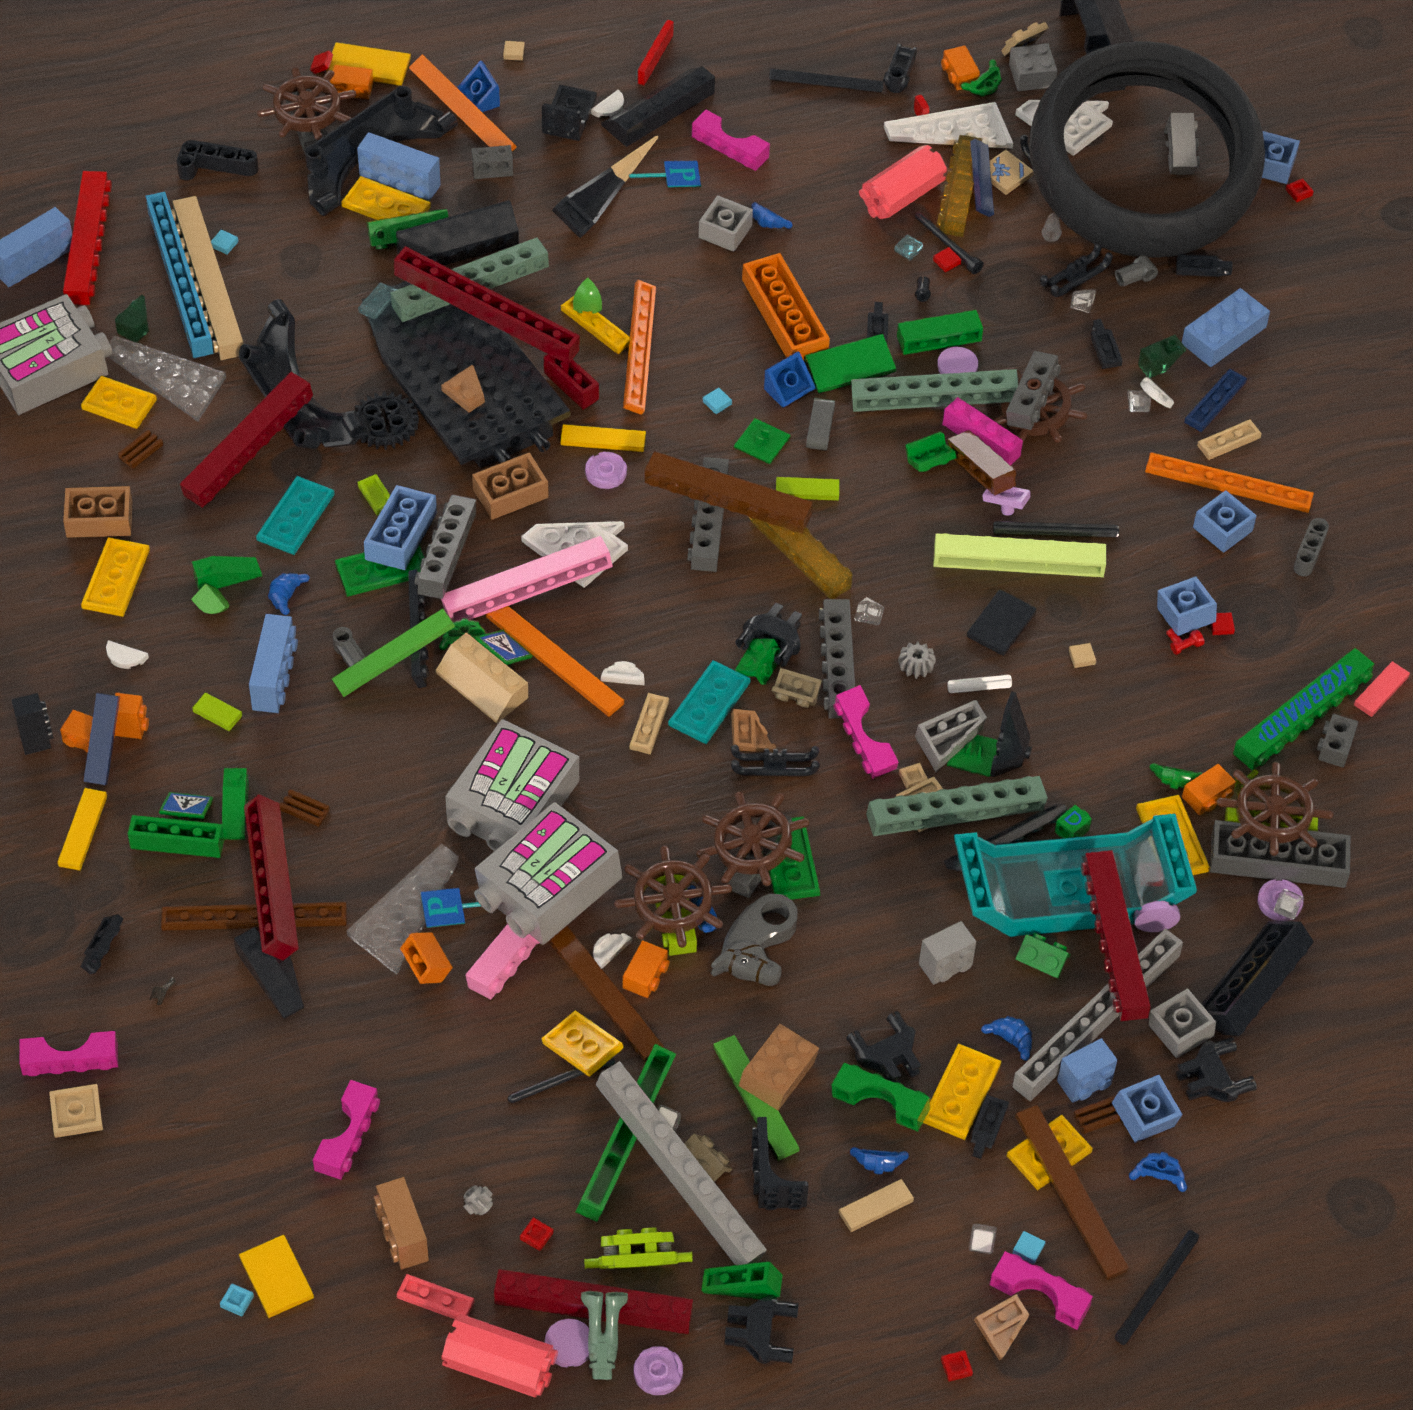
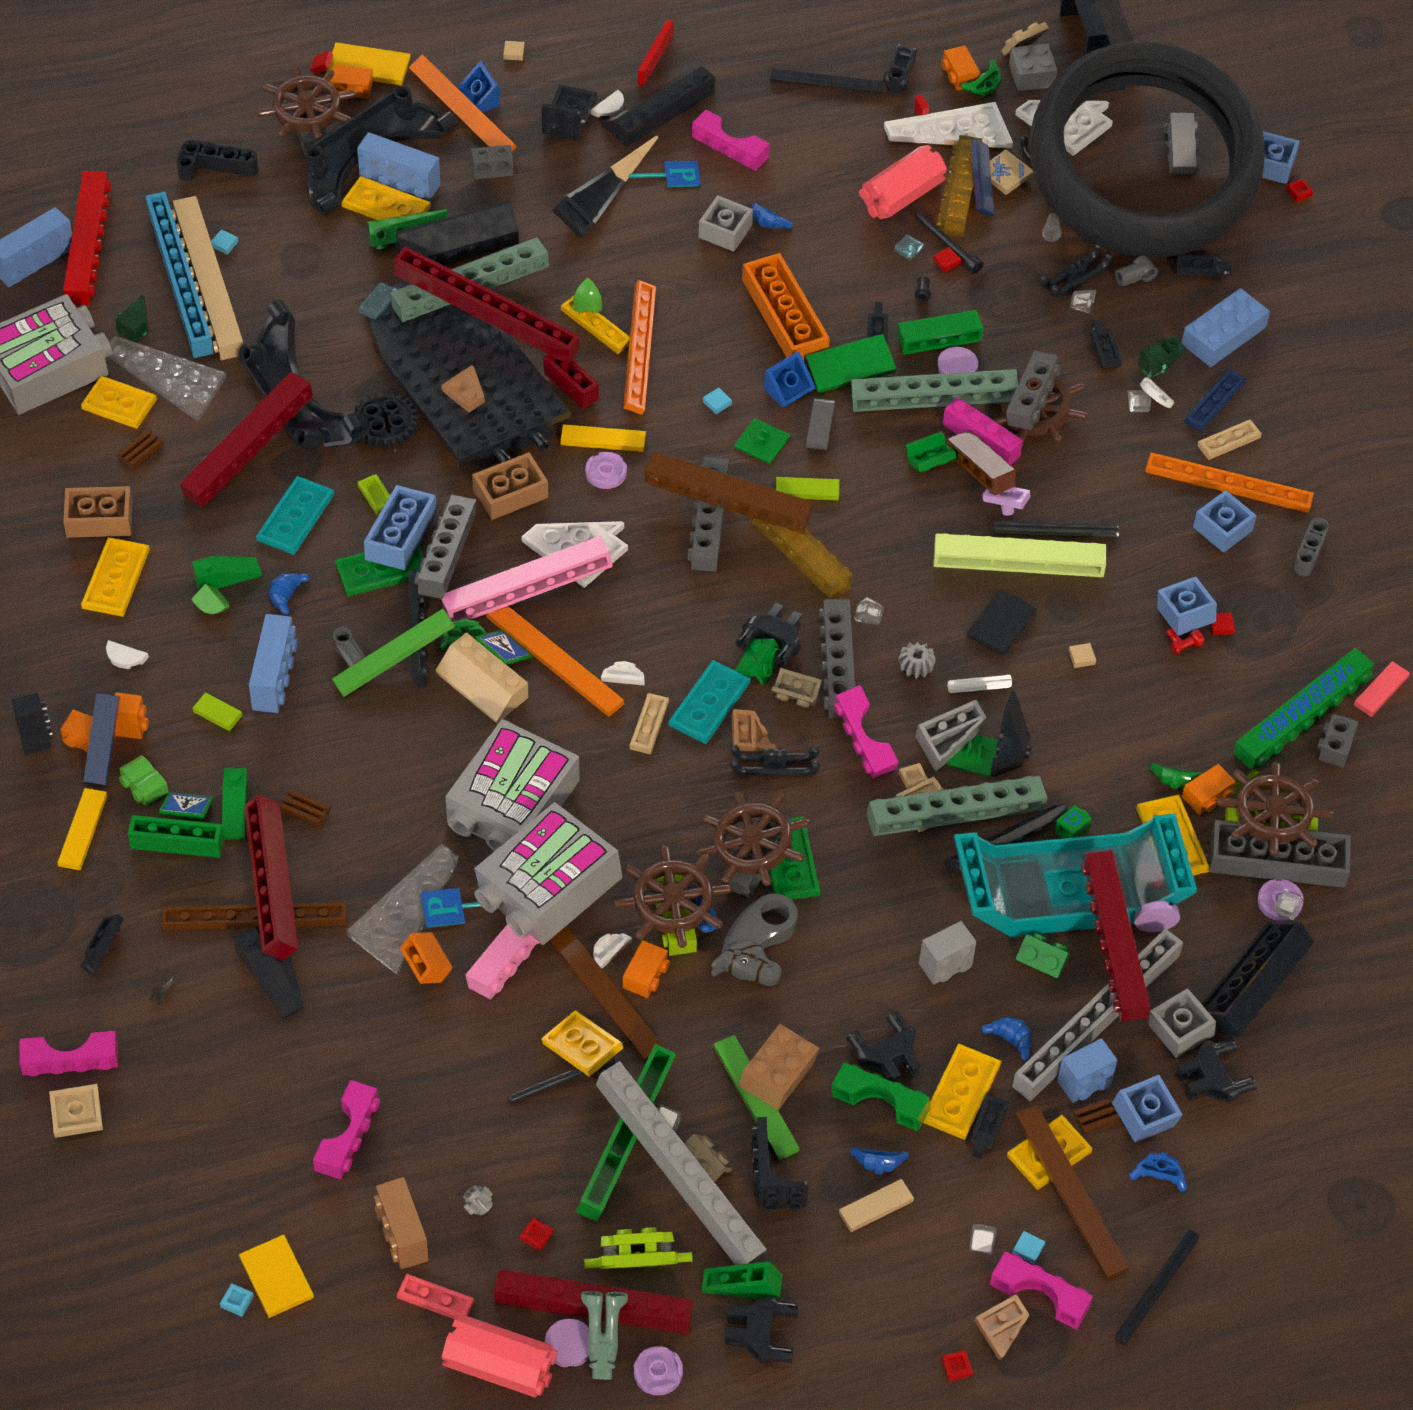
(143, 781): none -> bright green brick

